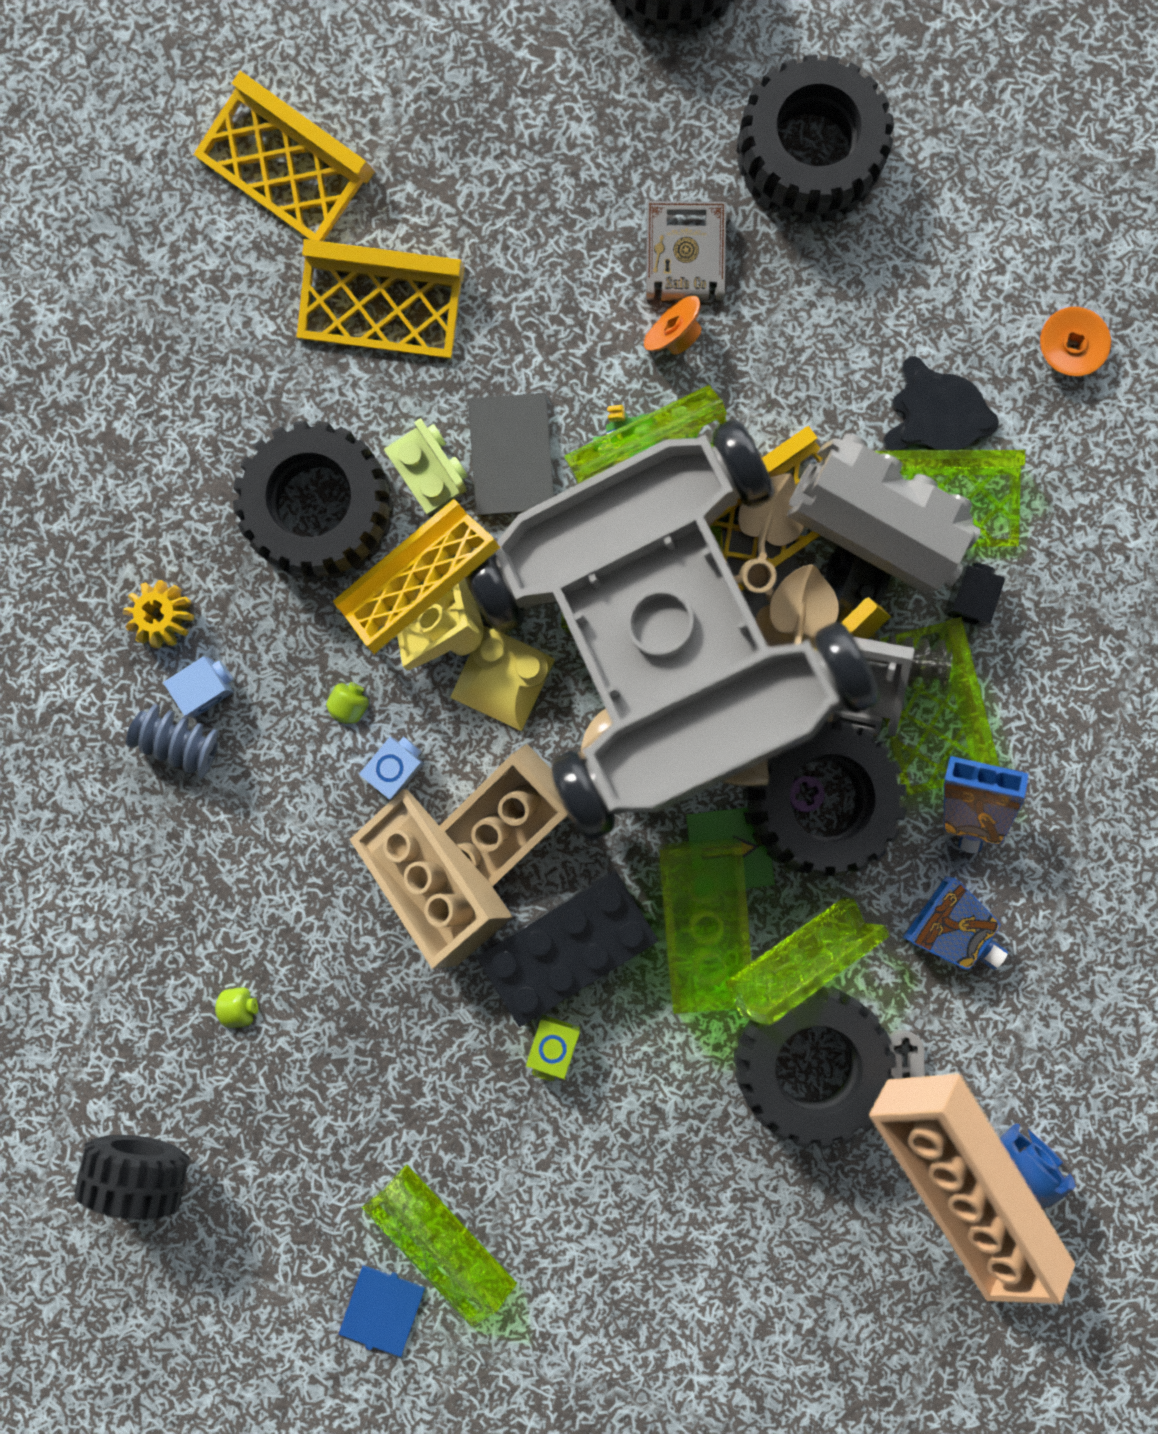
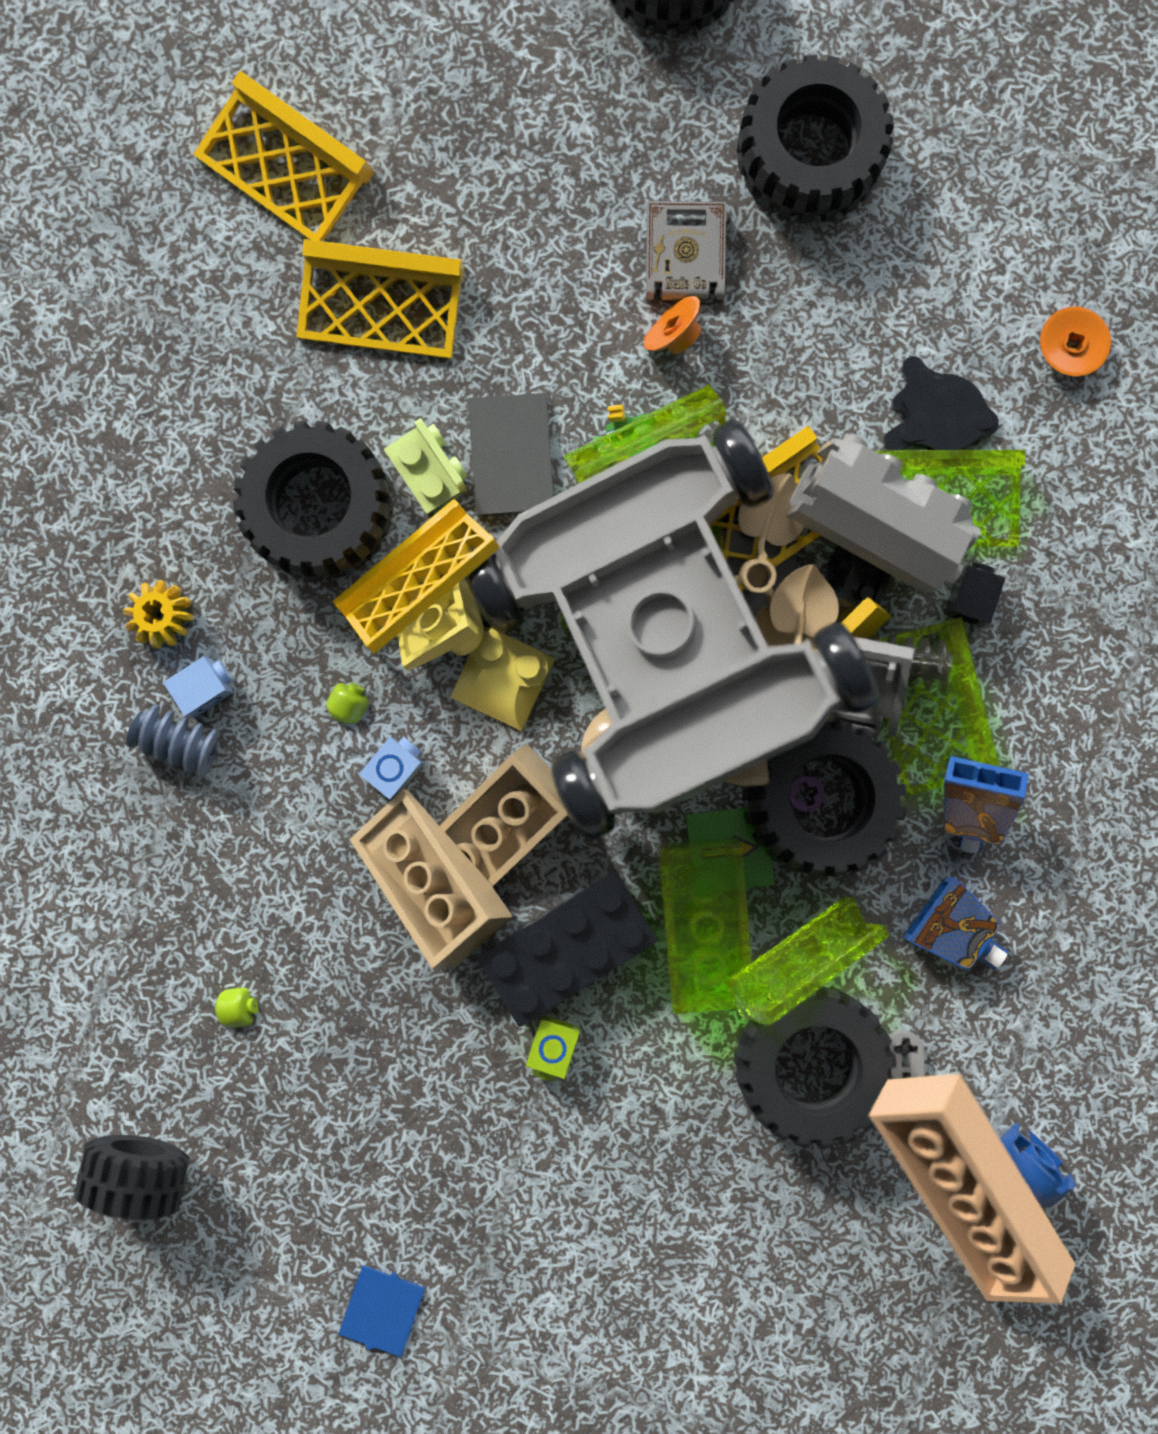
(444, 1244): clear neon green fence -> none

